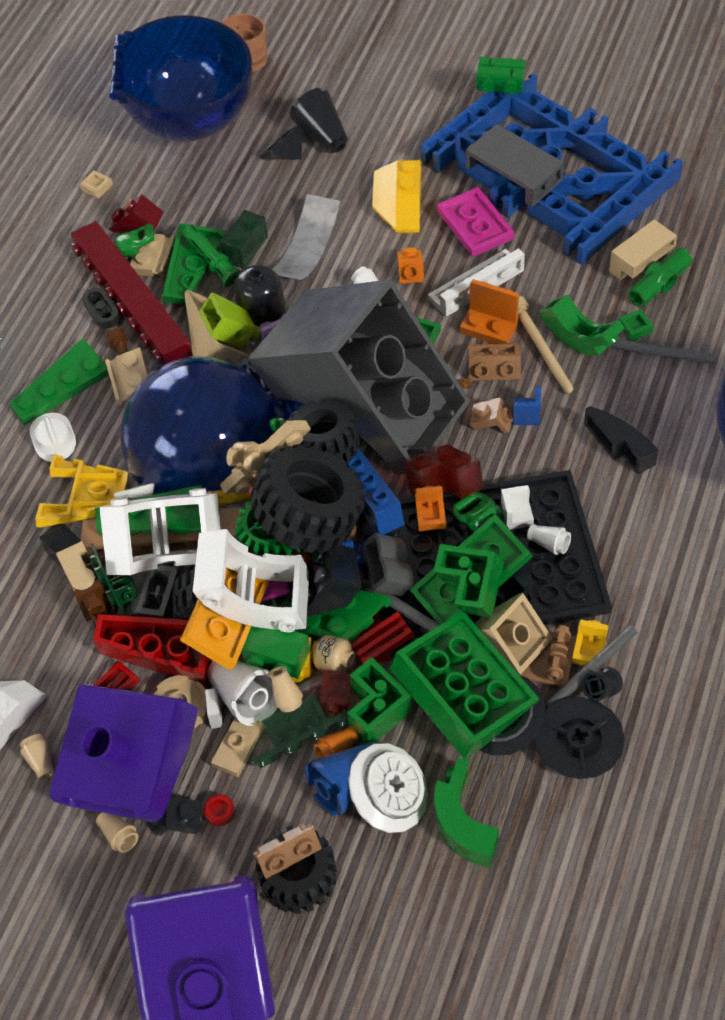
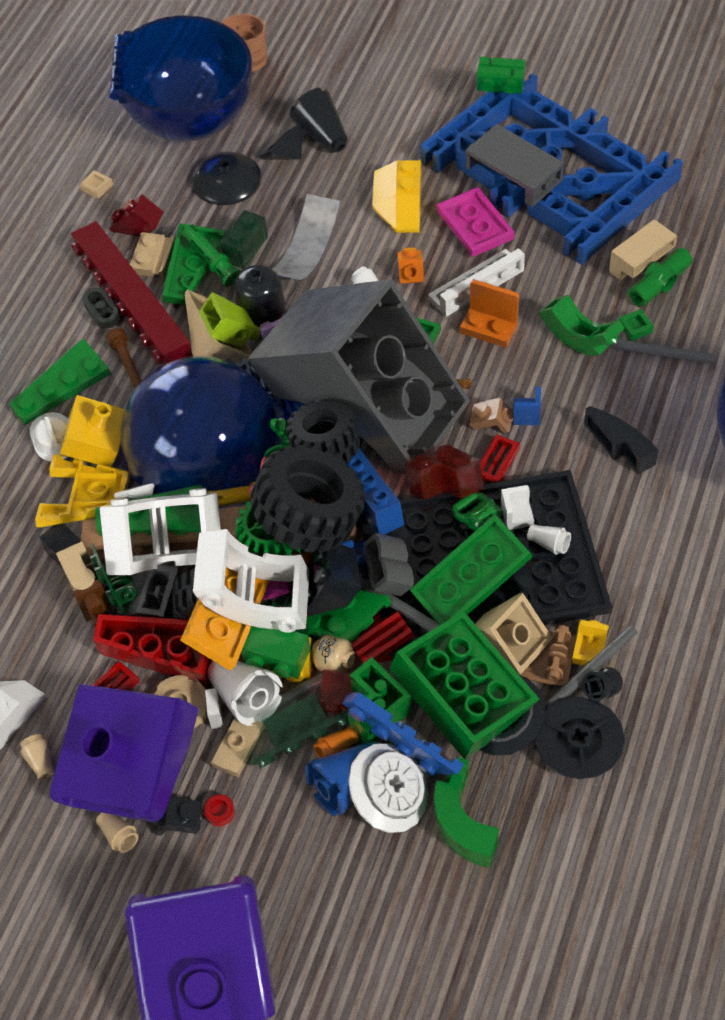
(93, 432): none -> yellow brick
(126, 373): tan plate -> none
(130, 242): green piece -> none
(226, 178): none -> black dish
(251, 456): tan plate -> none
(285, 691): tan cone -> none
(296, 846): medium nougat hinge -> none
(303, 892): black tyre -> none
(401, 735): none -> blue wing
(430, 508): orange bracket -> none
(476, 573): green brick -> none
(488, 476): none -> red tile
(494, 361): medium nougat bracket -> none
(523, 315): tan piece -> none

